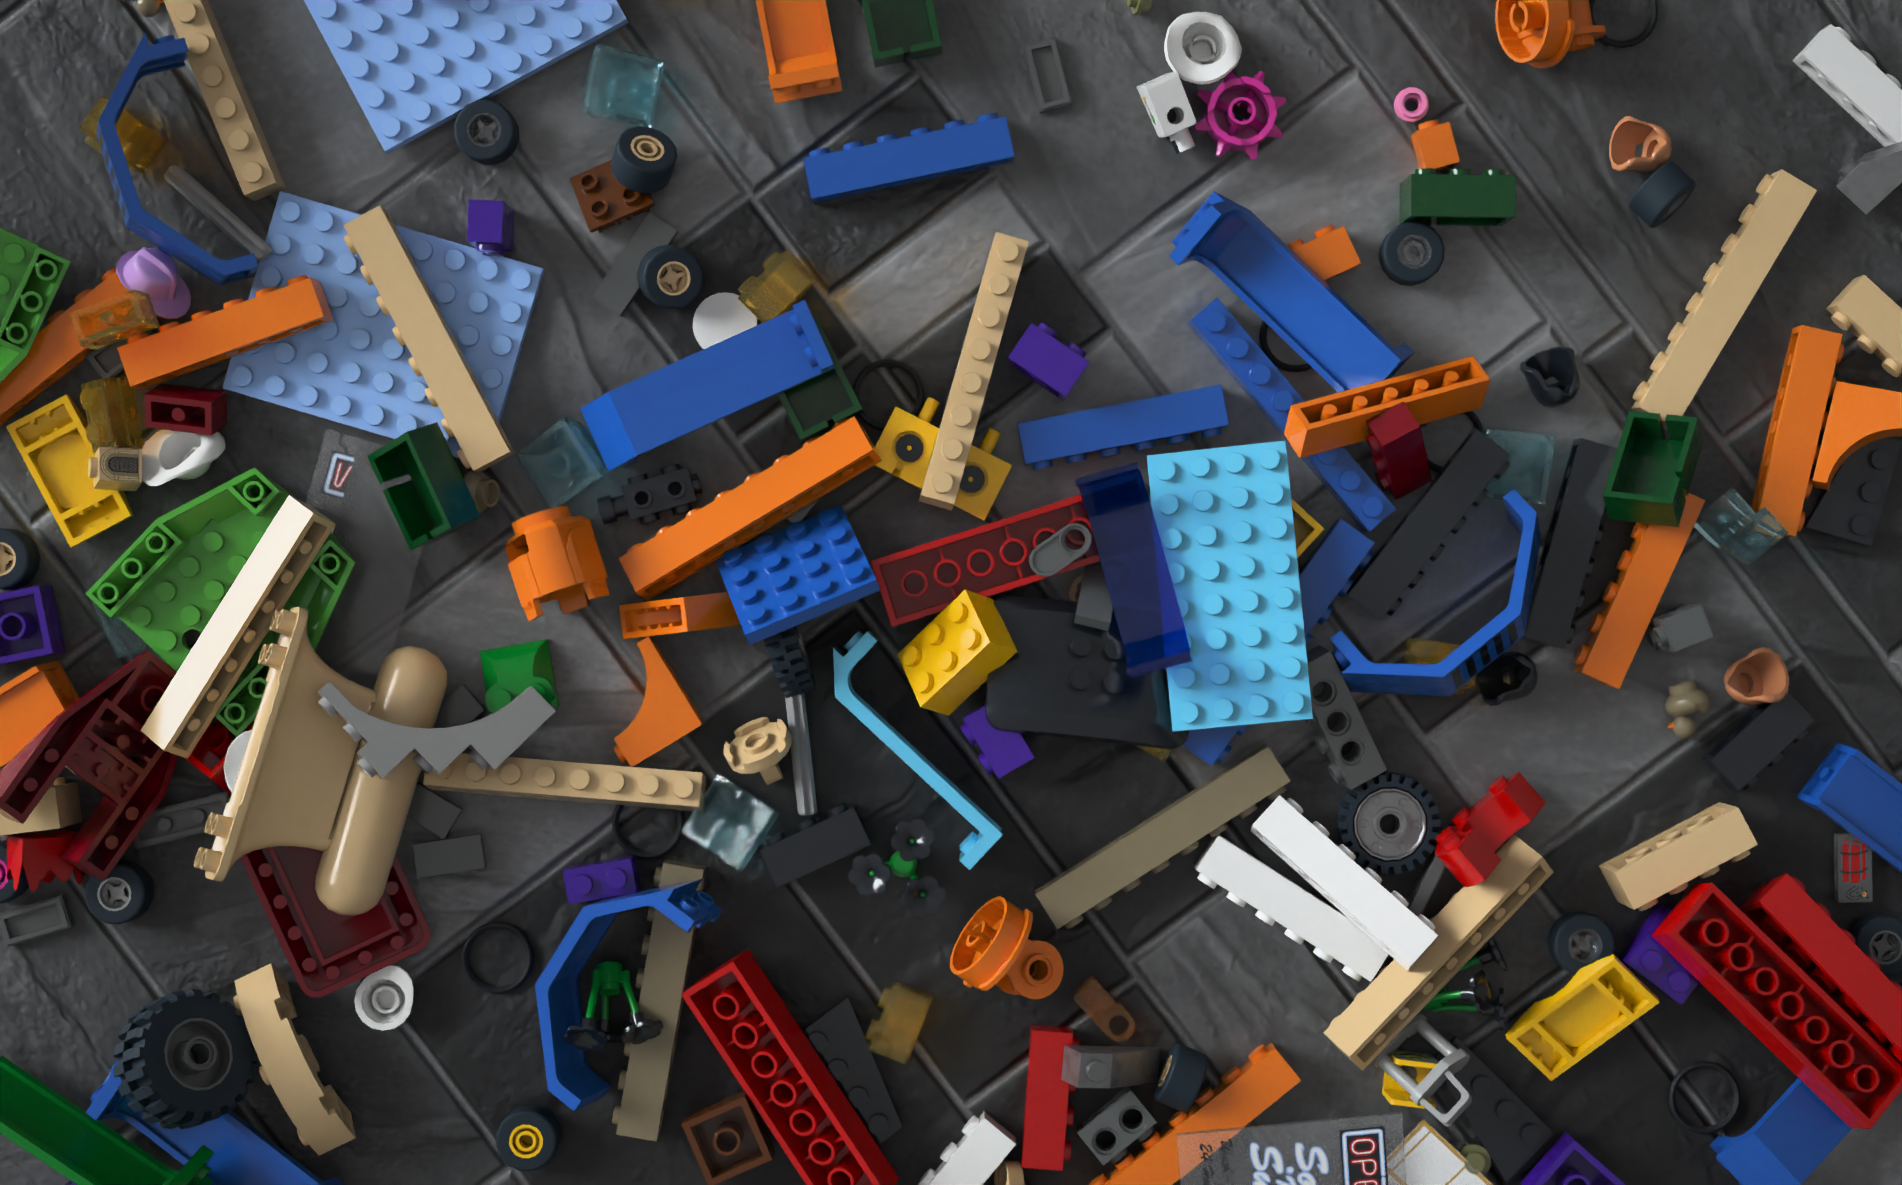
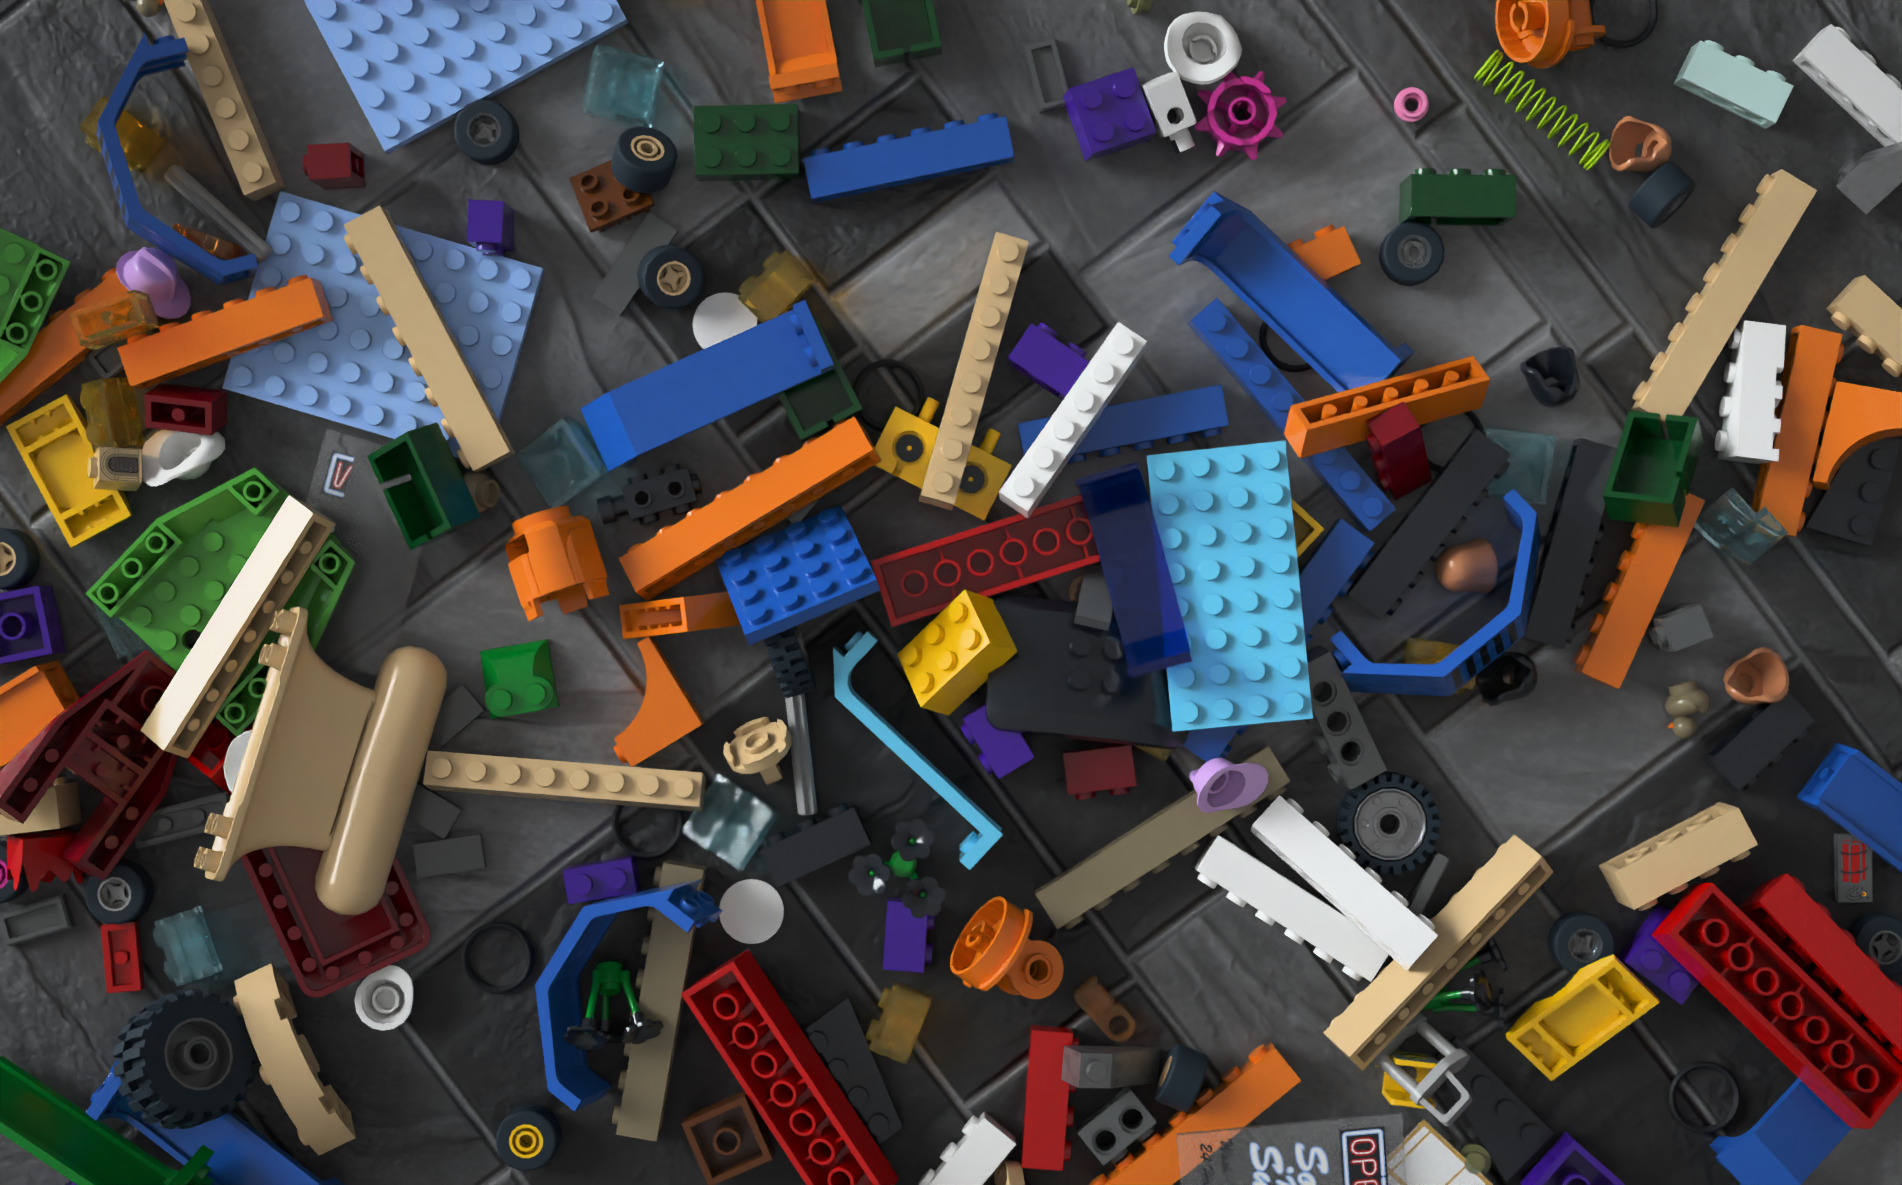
(122, 957): none -> red plate
(187, 946): none -> clear light blue brick
(211, 244): none -> clear orange piece
(335, 166): none -> dark red brick
(489, 738): light grey arch -> none
(747, 142): none -> dark green brick
(751, 911): none -> white sticker
(906, 939): none -> dark purple brick
(1053, 553): dark grey piece -> none
(1072, 420): none -> white brick
(1098, 770): none -> dark red brick
(1109, 114): none -> dark purple brick
(1228, 785): none -> lavender piece
(1435, 146): orange brick -> none
(1468, 567): none -> nougat hair
(1479, 831): red brick -> none
(1590, 157): none -> lime piece
(1734, 83): none -> light aqua brick
(1752, 393): none -> white wedge

